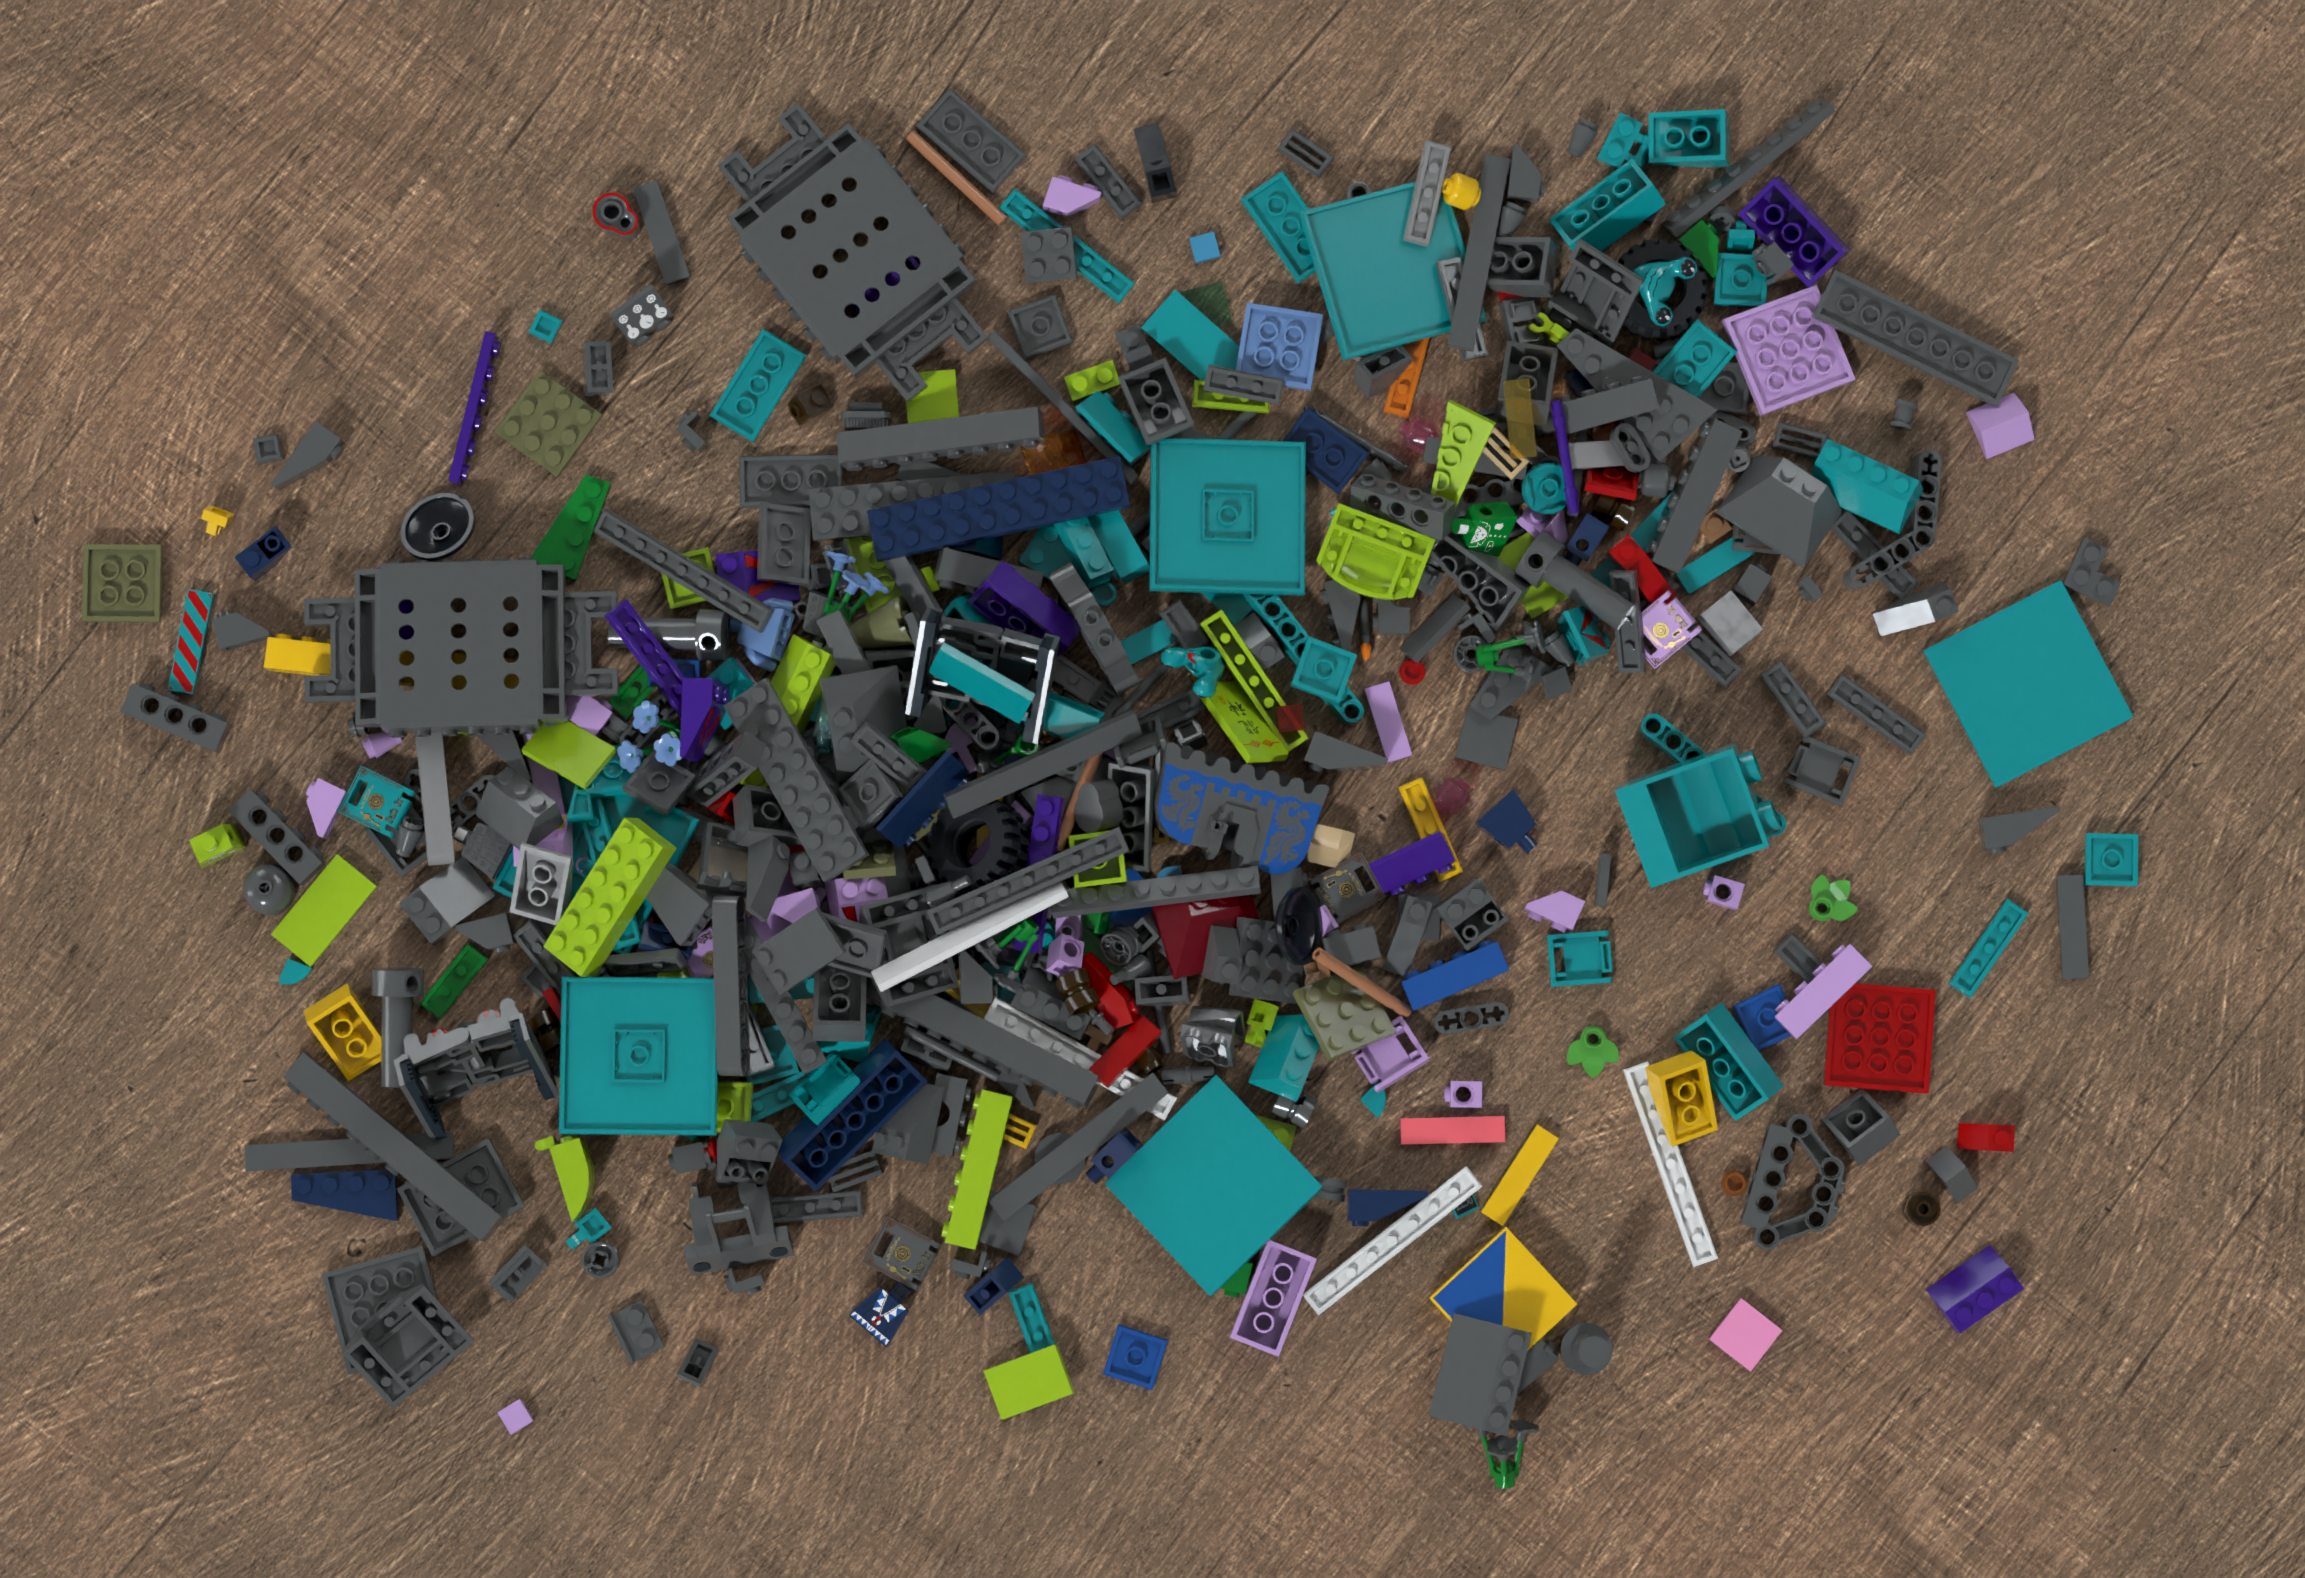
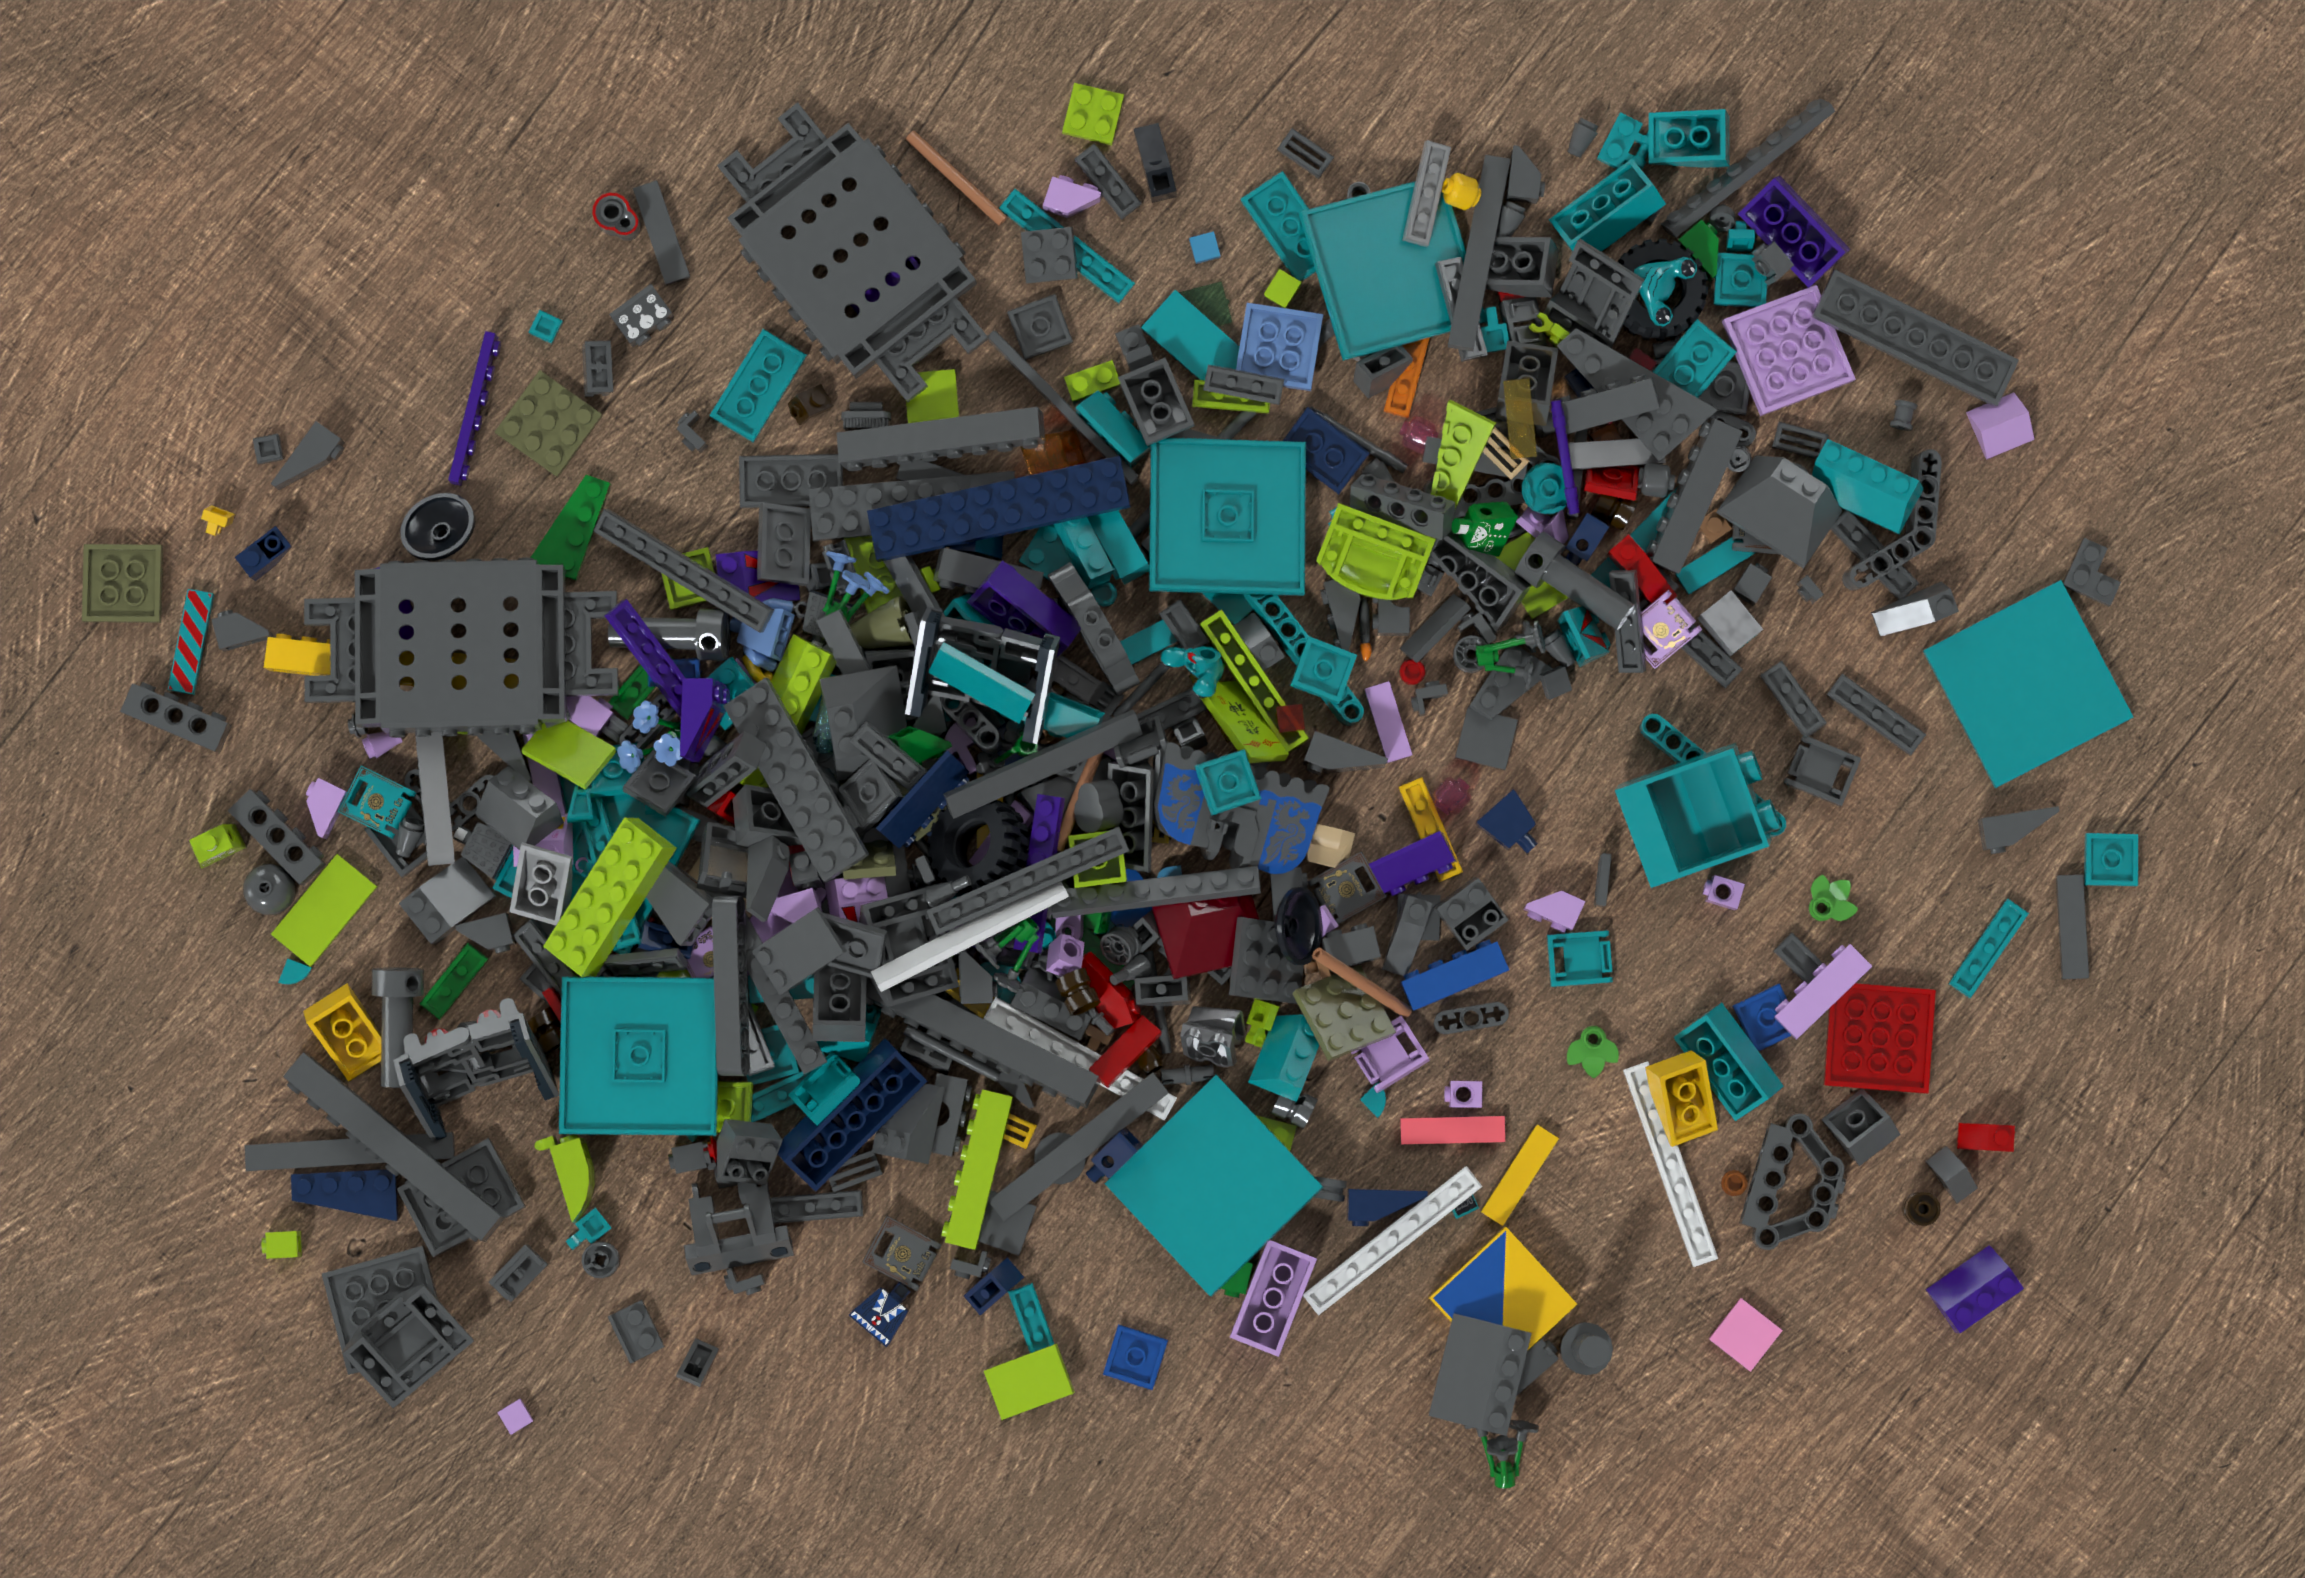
(282, 1244): none -> lime brick
(755, 671): none -> yellow arm
(971, 141): dark grey tile -> none
(1093, 114): none -> lime plate
(1222, 955): dark grey slope -> none
(1227, 782): none -> teal tile
(1282, 289): none -> lime panel
(1431, 691): none -> dark grey bracket
(1494, 334): none -> teal plate
(1630, 447): dark grey plate -> none

